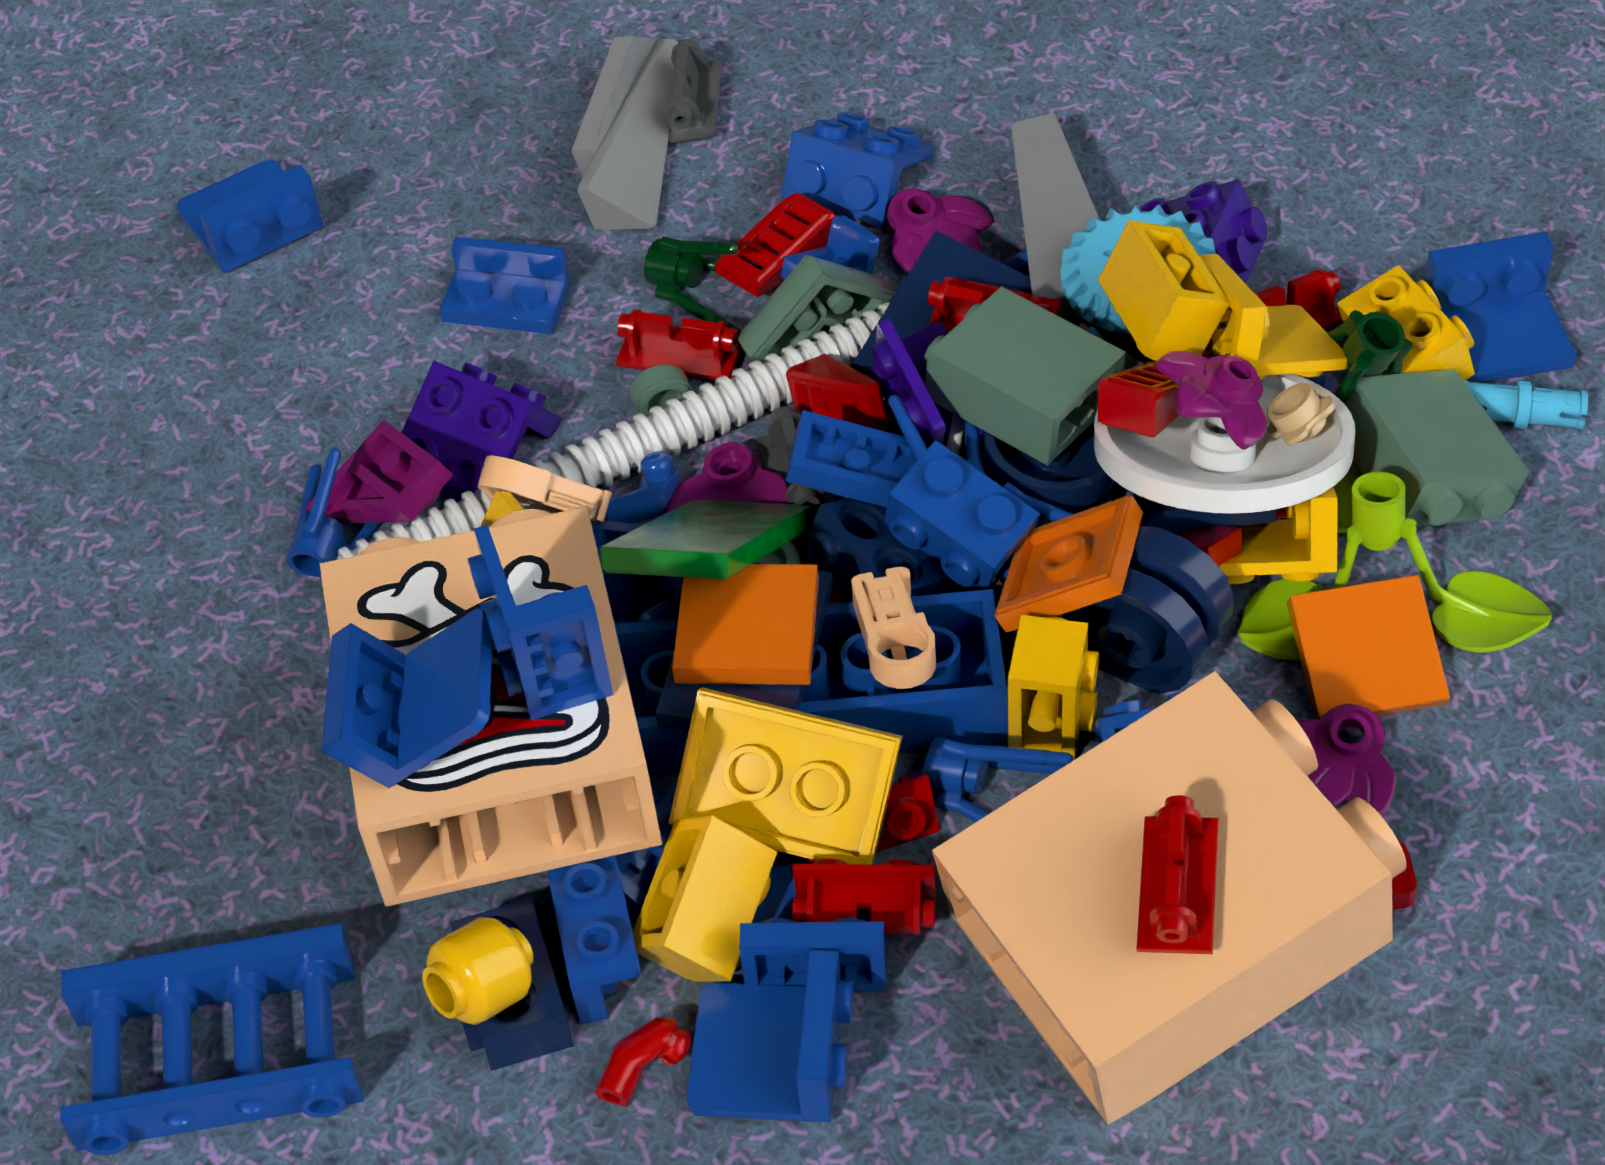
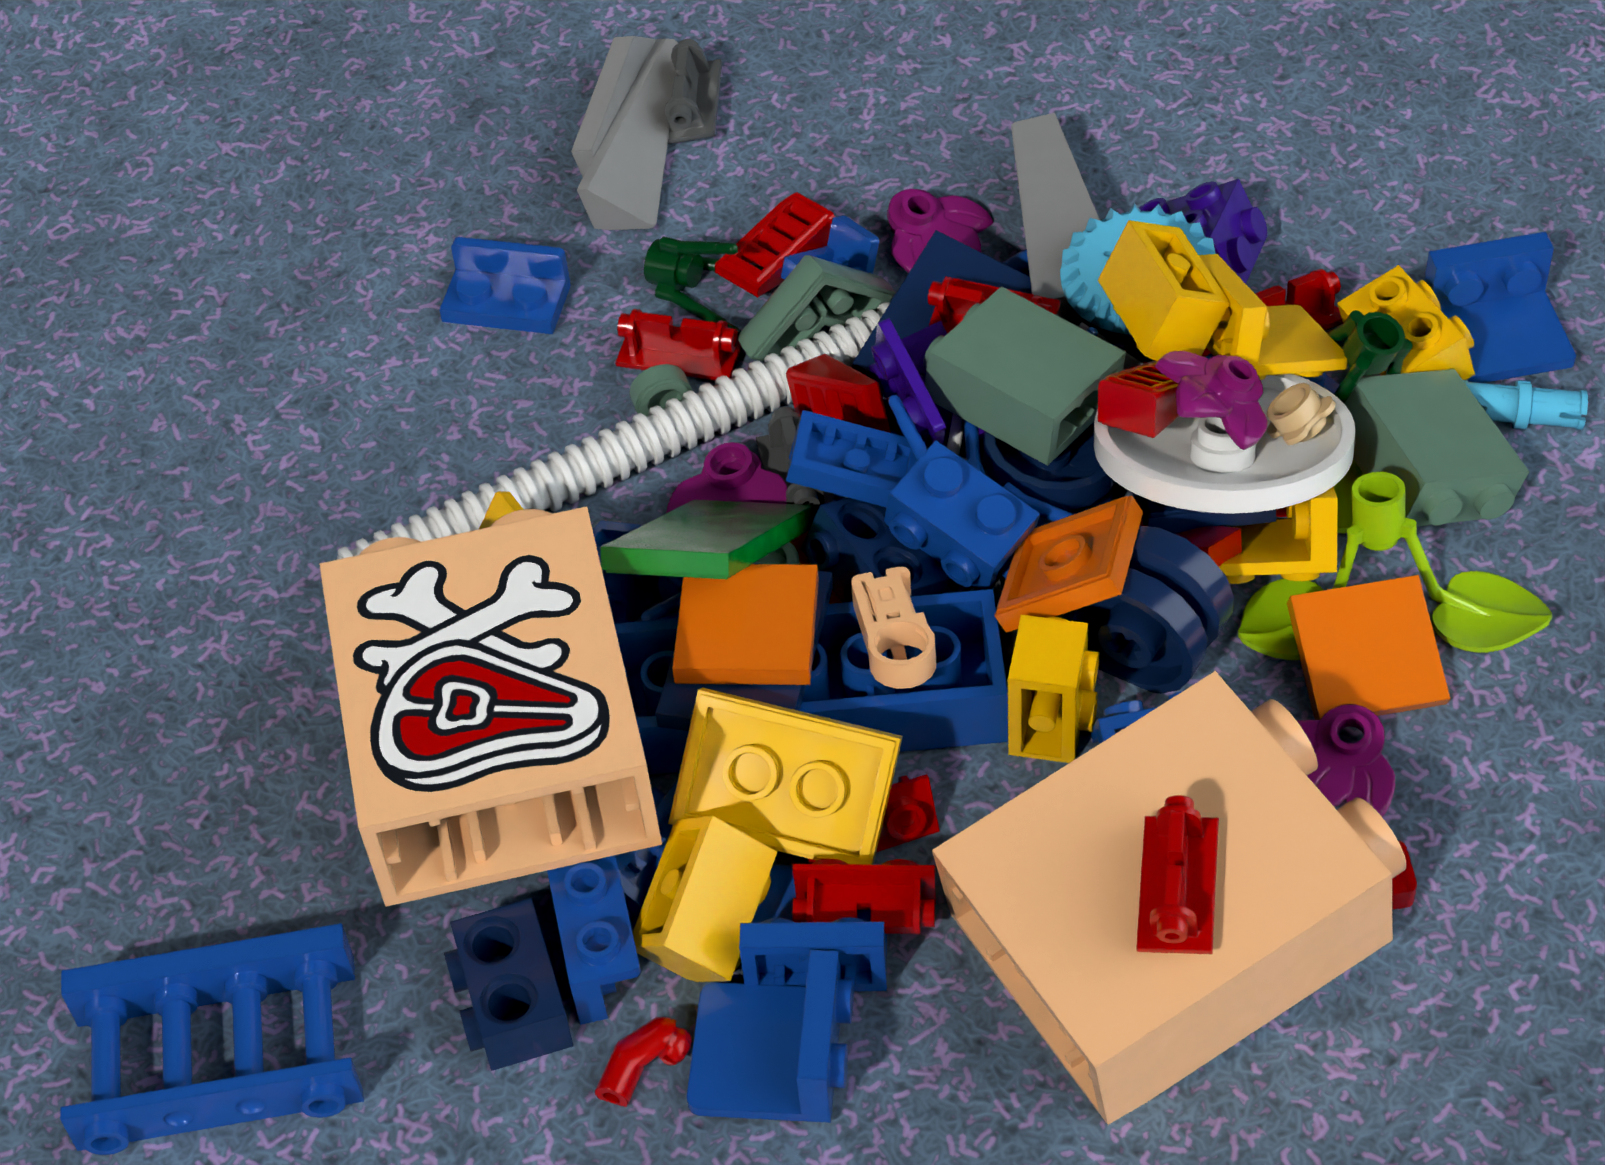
(252, 213): blue bracket -> none
(318, 535): blue plant -> none
(385, 480): magenta wing -> none
(402, 710): blue bracket -> none
(466, 418): dark purple bracket -> none
(478, 970): yellow head -> none
(541, 488): light nougat piece -> none
(550, 642): blue bracket -> none
(652, 493): blue arm -> none
(851, 165): blue bracket -> none
(964, 768): blue plant -> none

